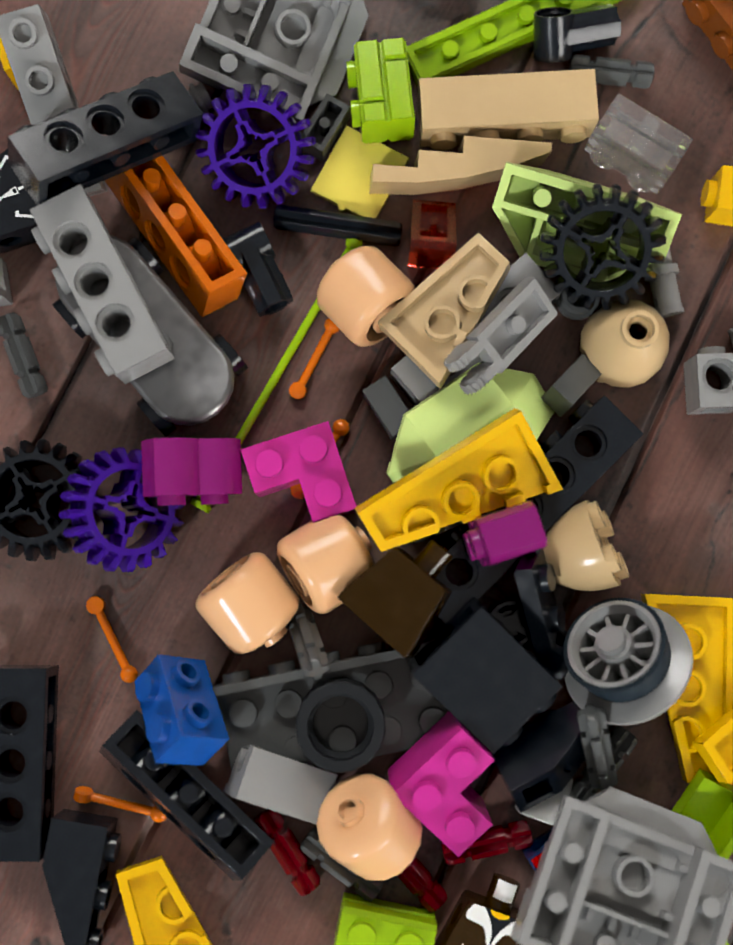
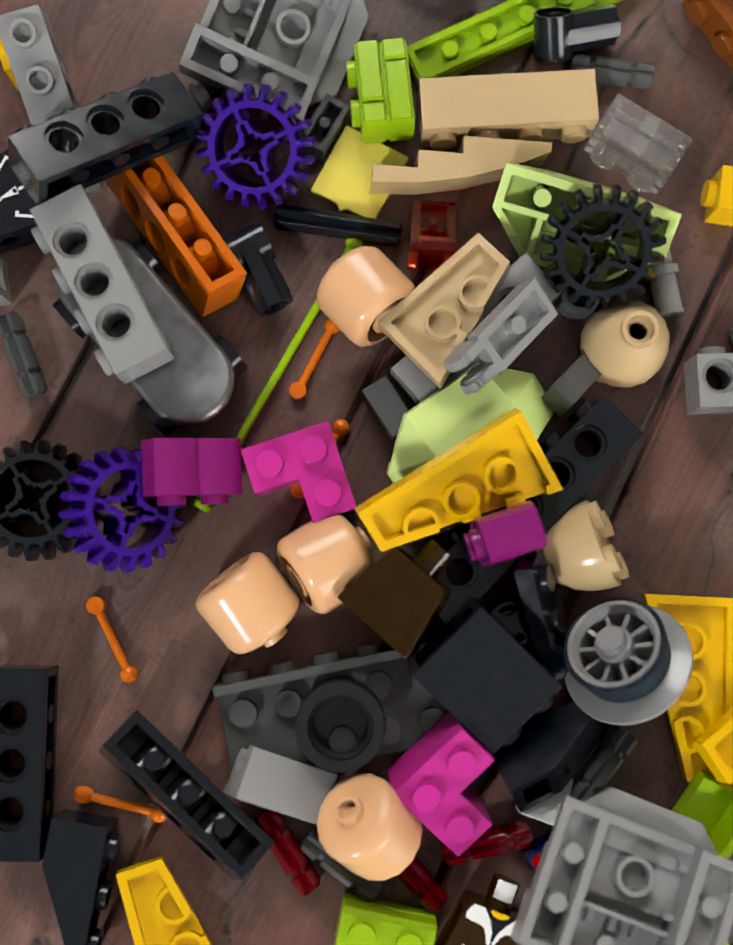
(180, 711): blue brick -> none
(308, 643): dark grey axle -> none
(597, 747): dark grey axle -> none

